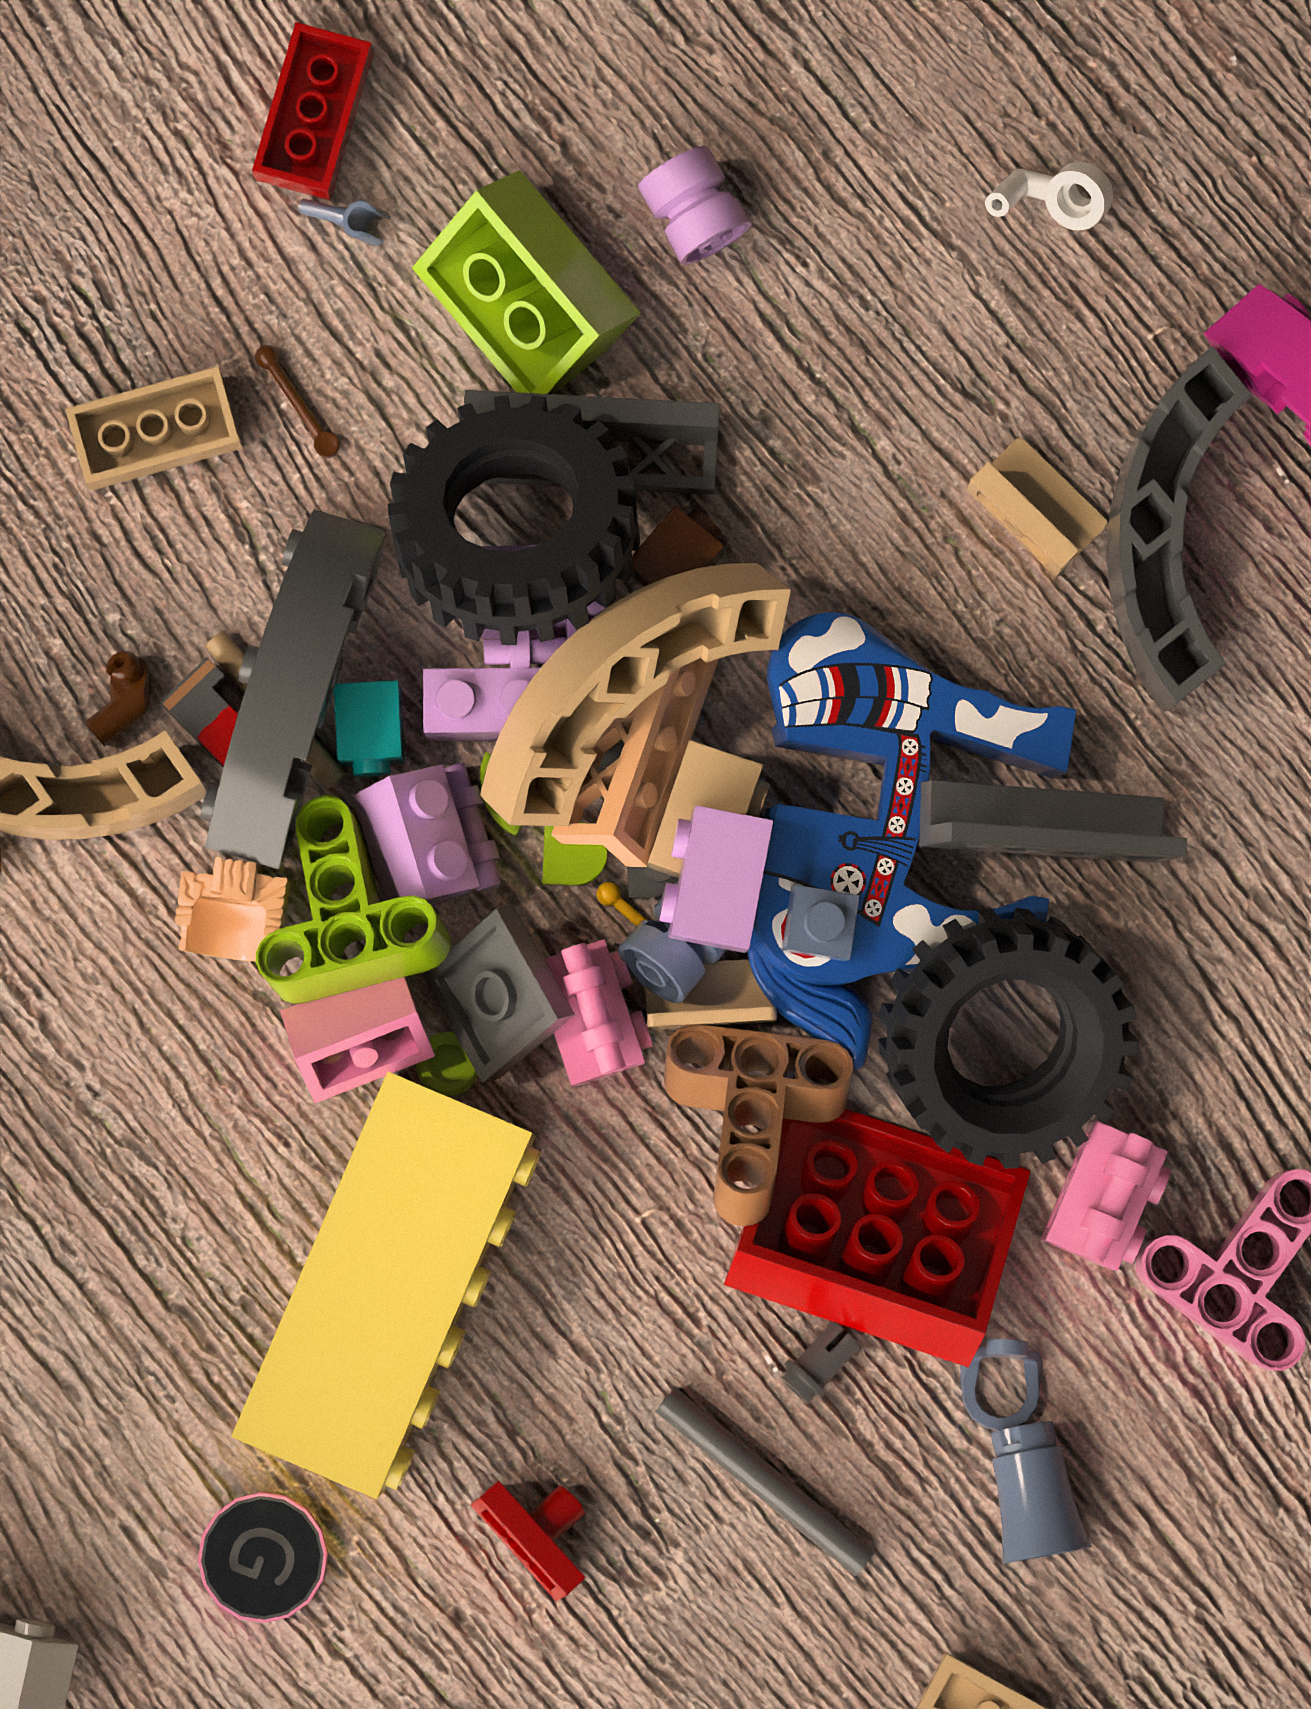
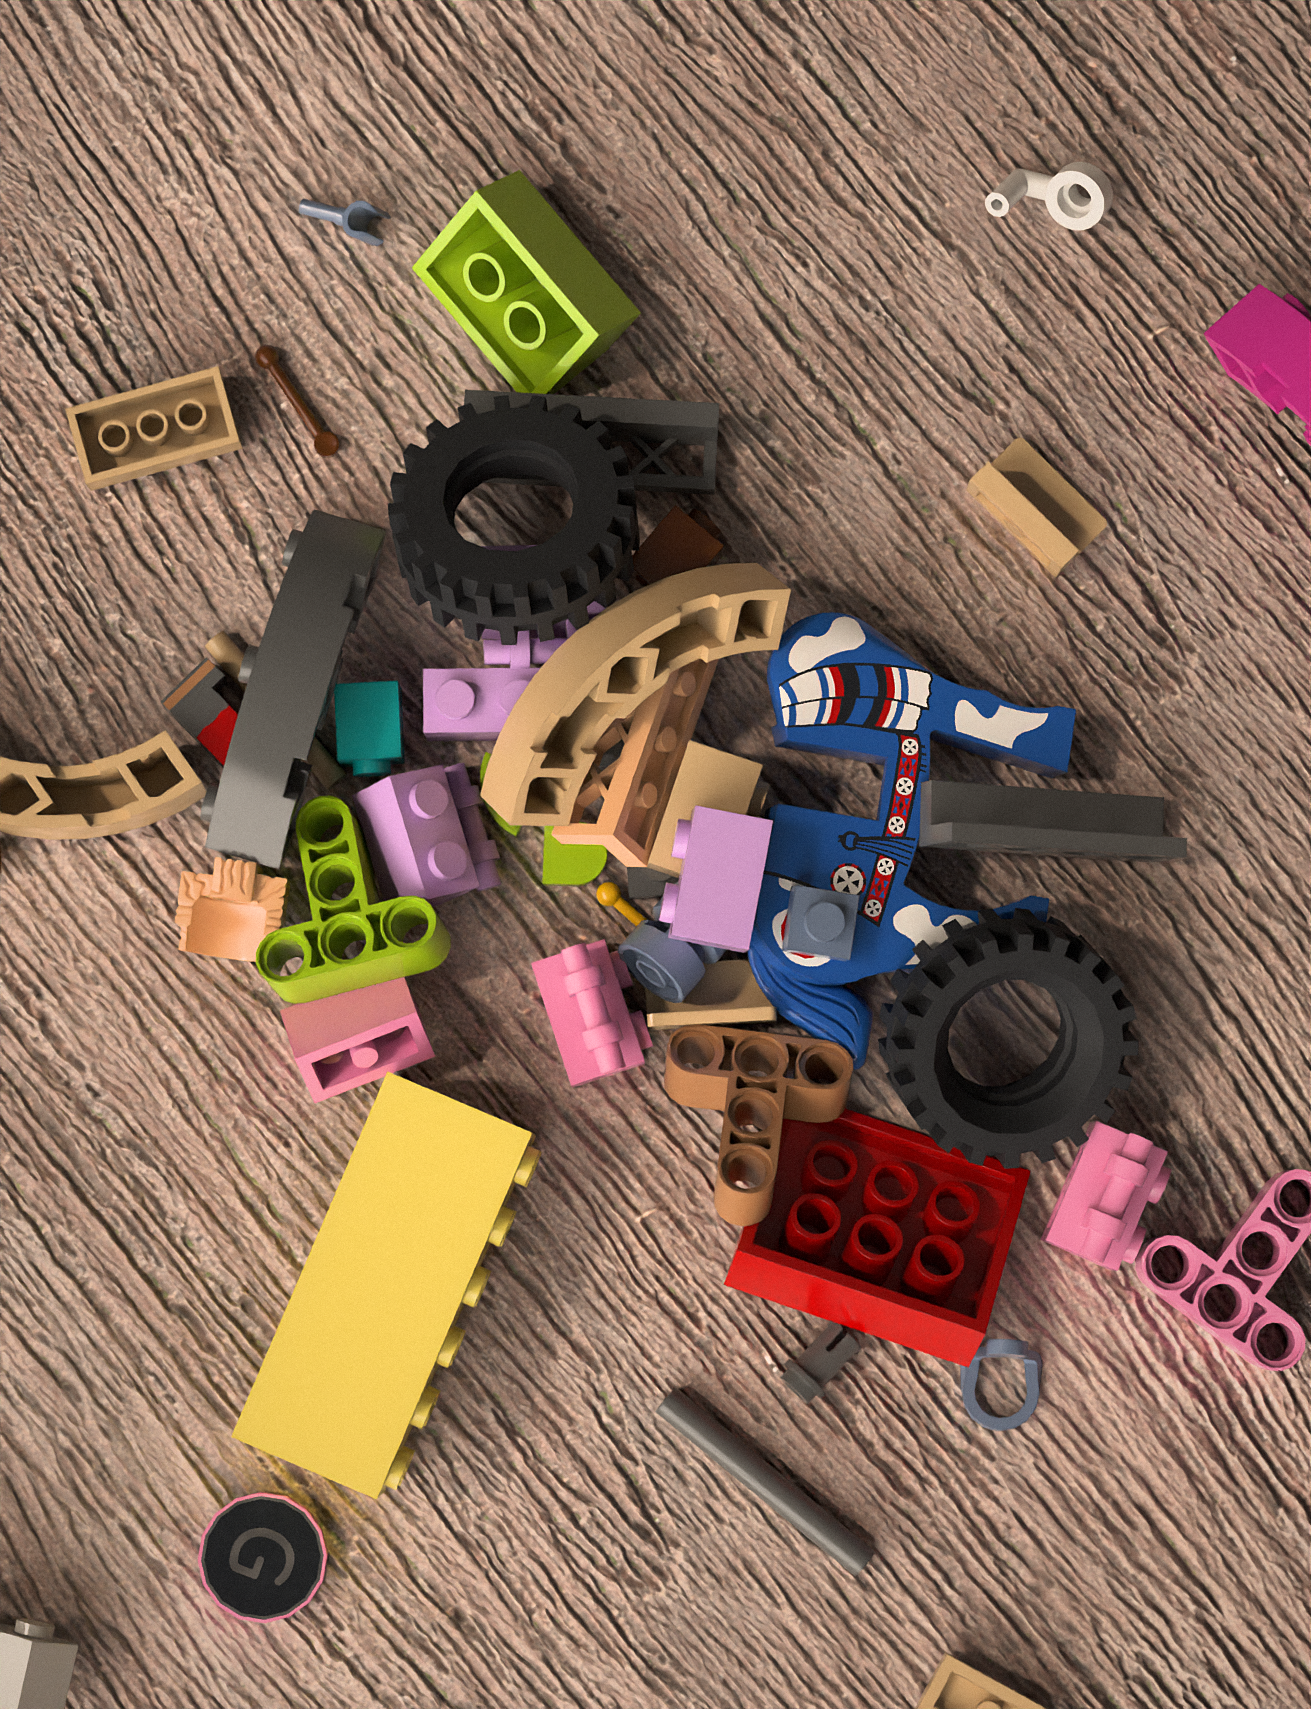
(128, 697): reddish brown arm -> none
(313, 111): red piece -> none
(450, 1069): lime tile -> none
(498, 994): dark grey plate -> none
(534, 1534): red tile -> none
(690, 197): lavender wheel -> none
(1035, 1494): sand blue plant -> none
(1148, 530): dark grey brick -> none

